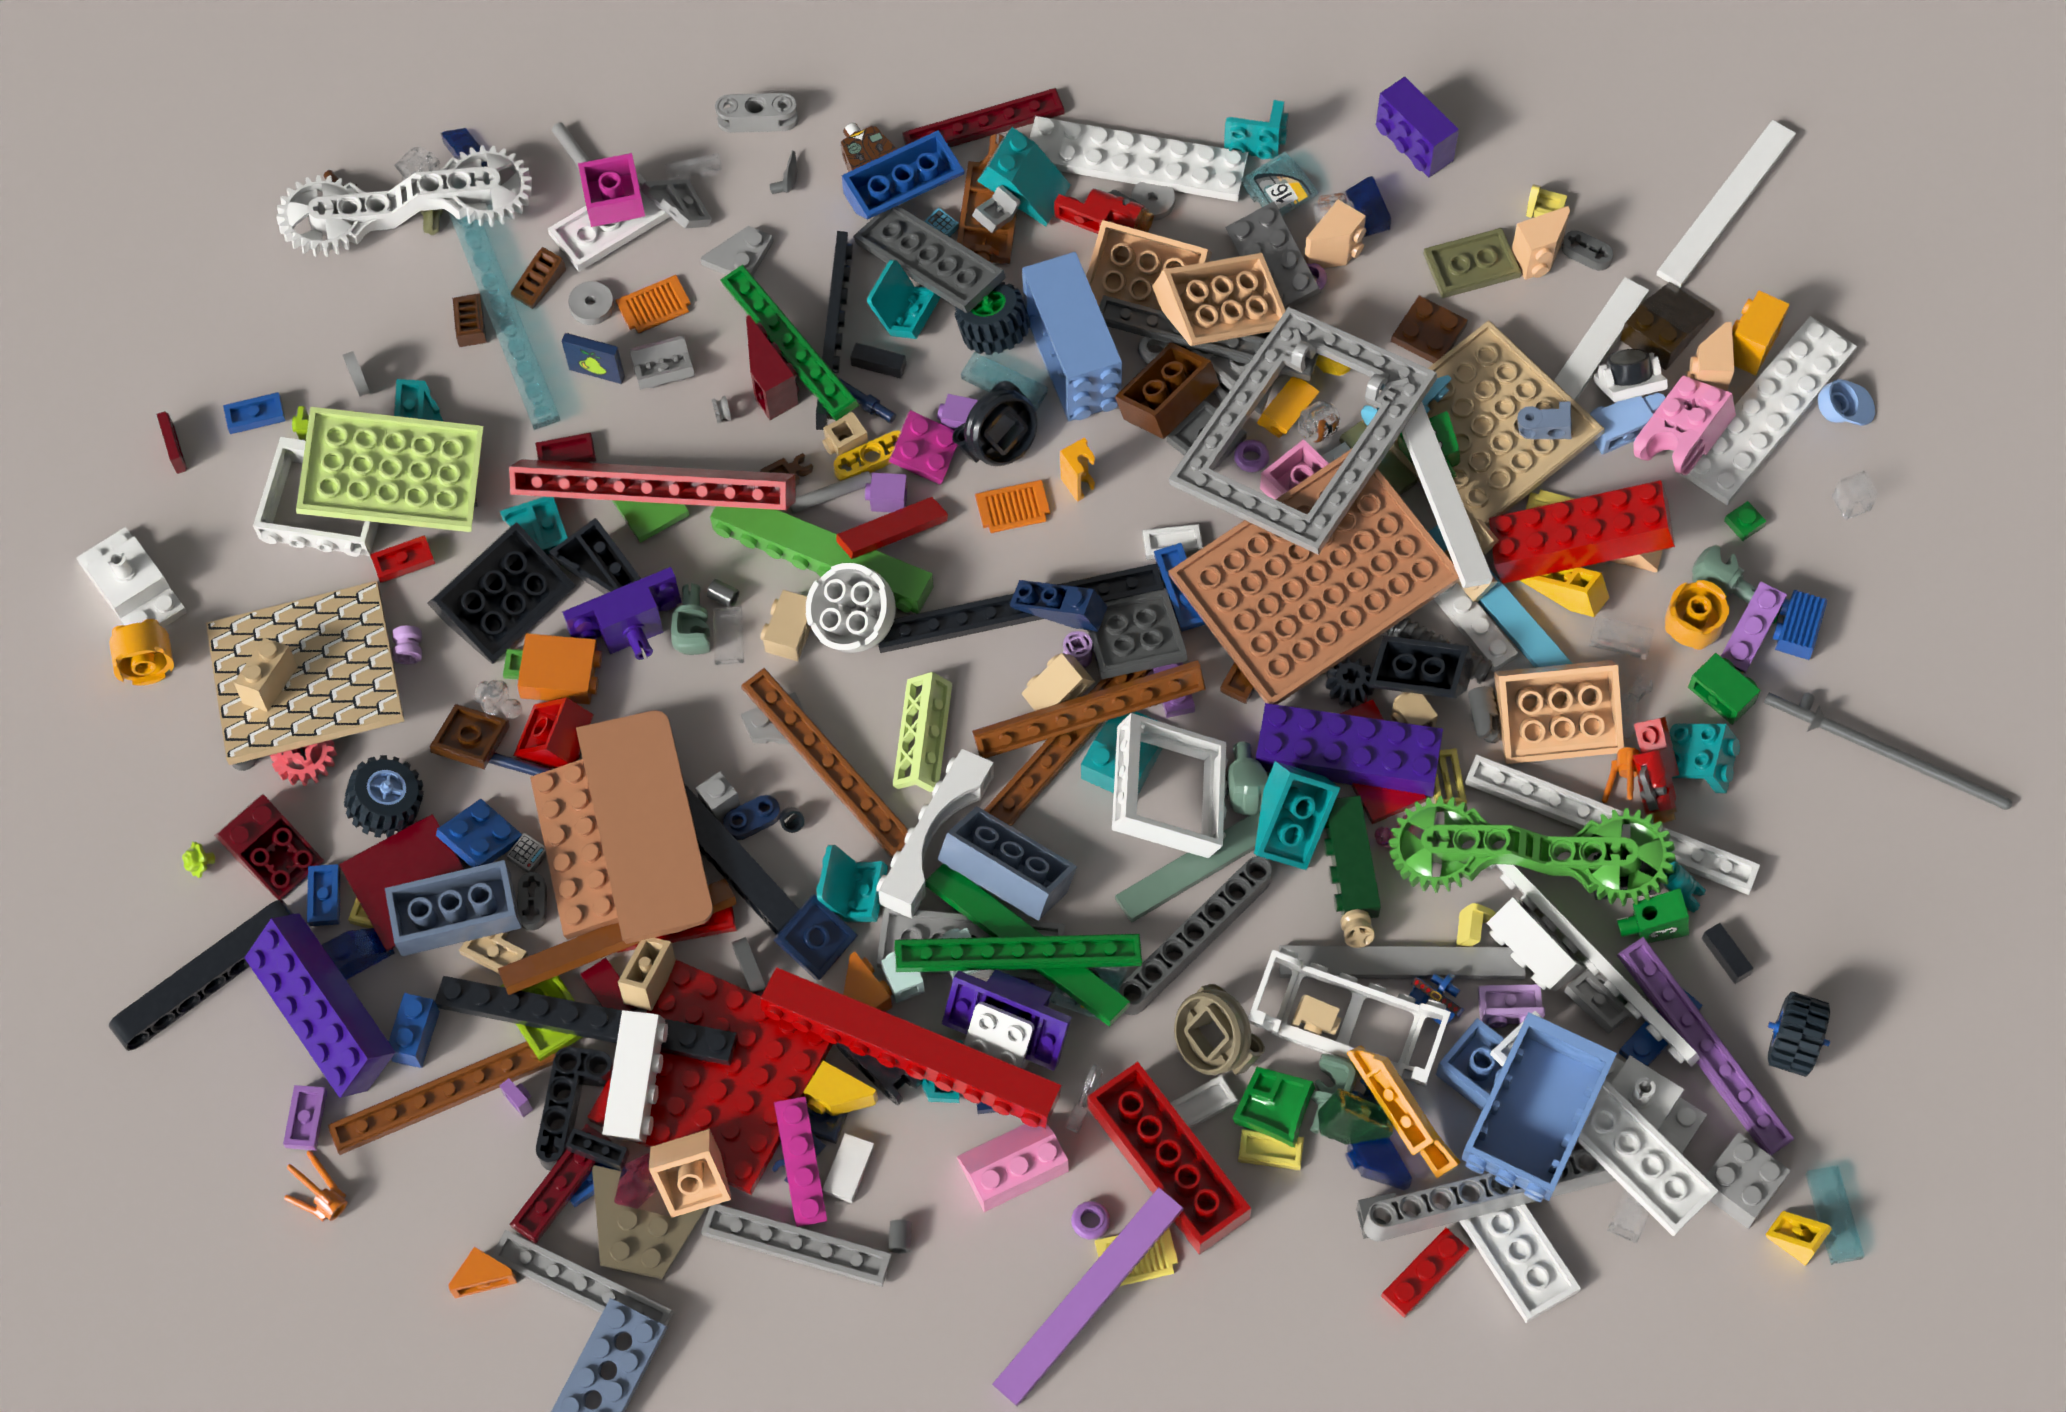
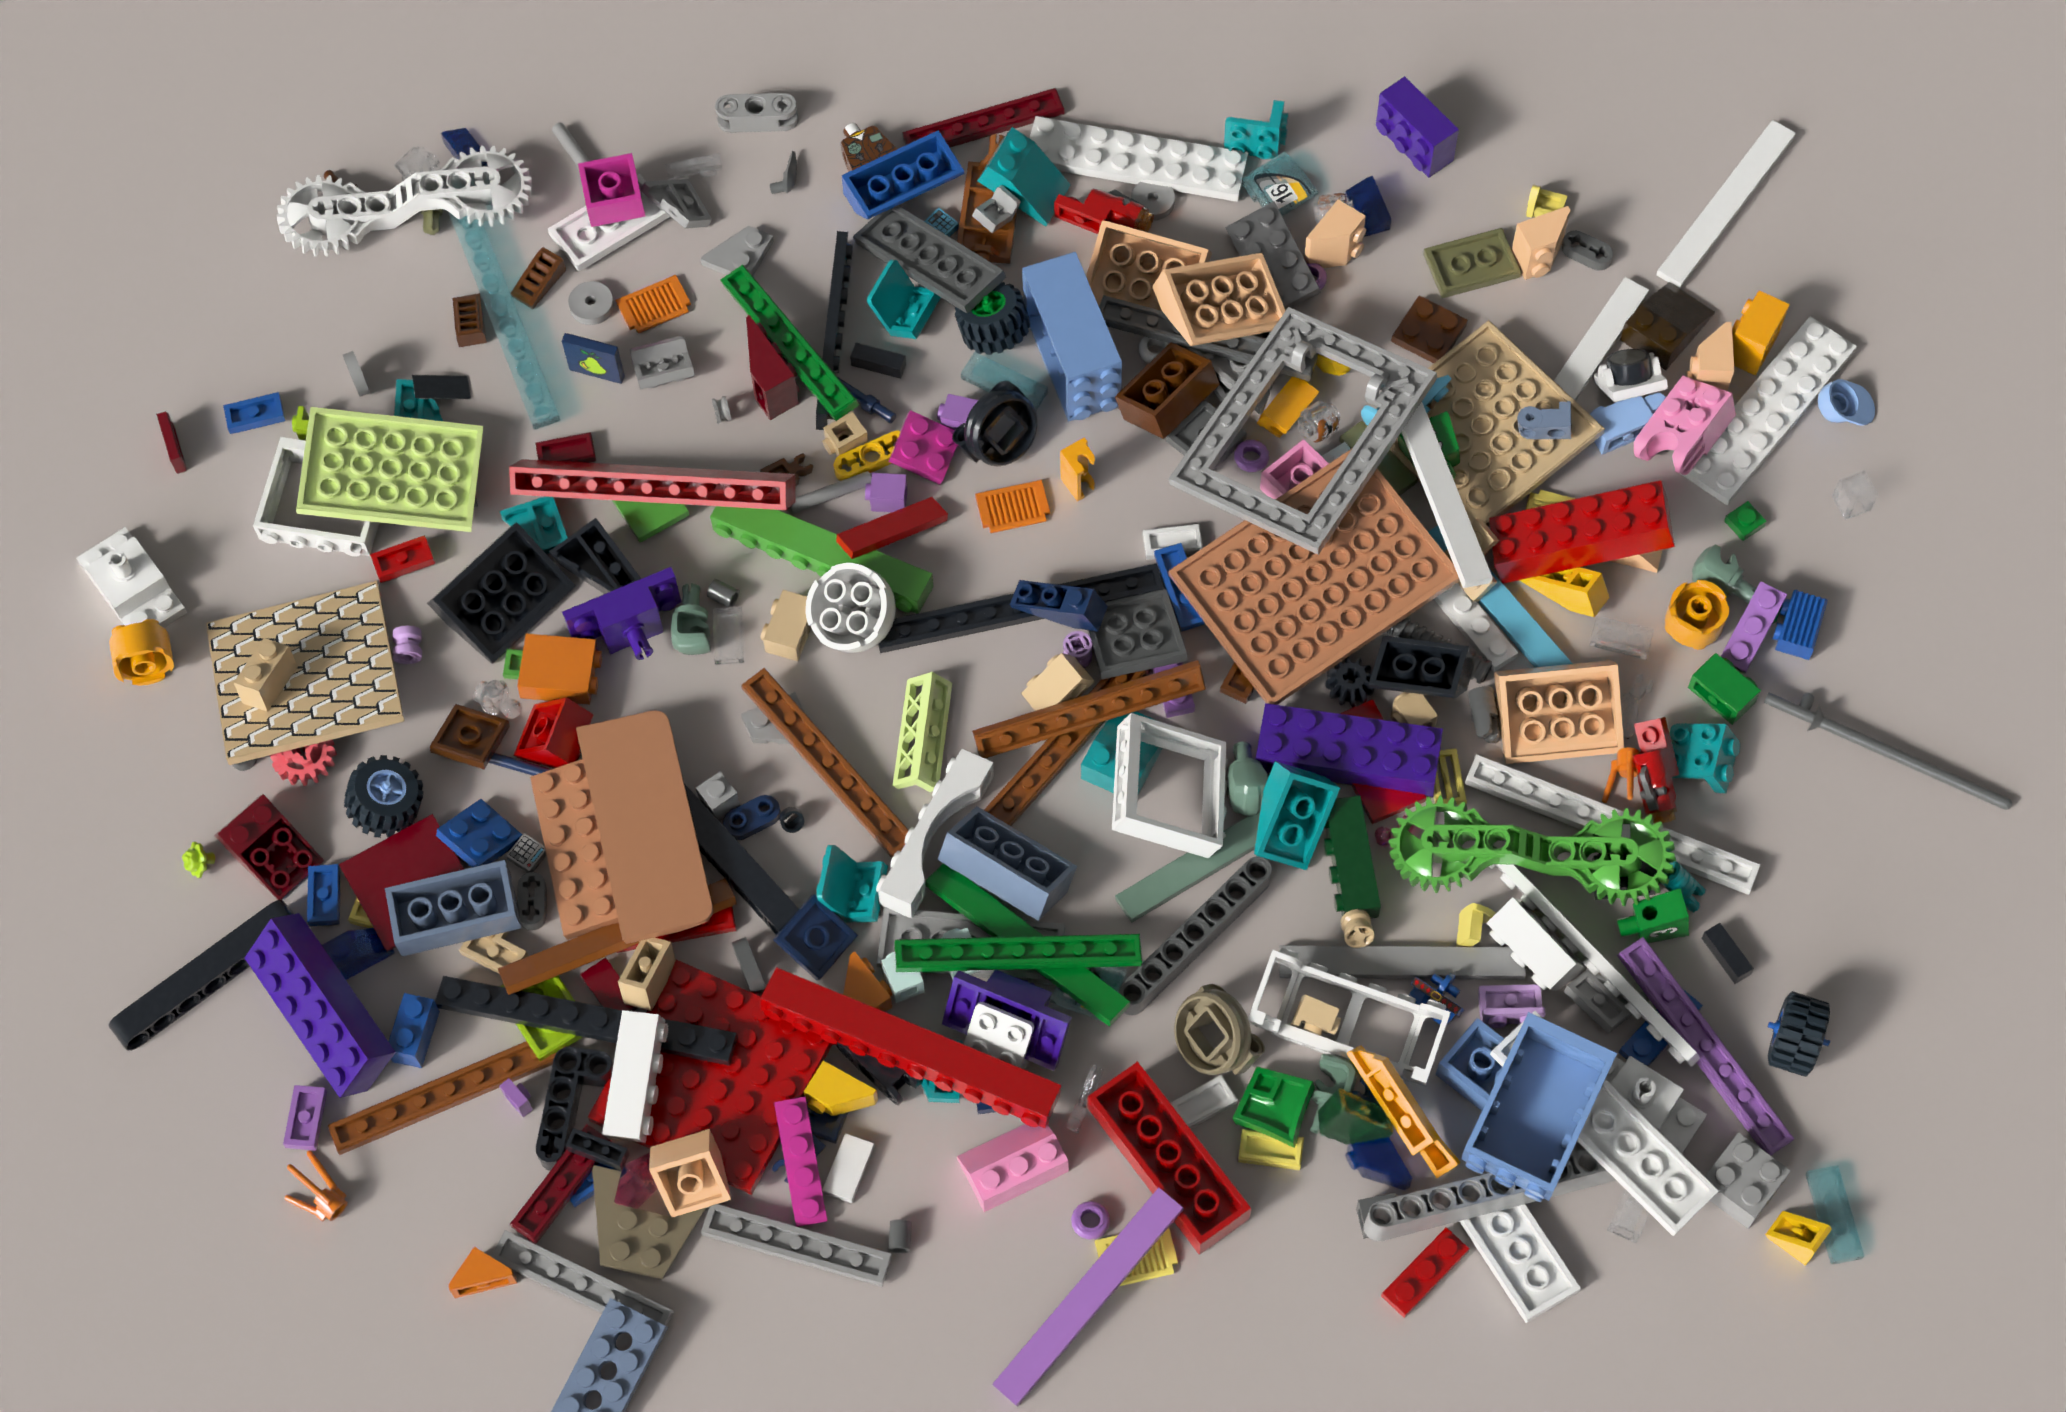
(441, 387): none -> black sticker

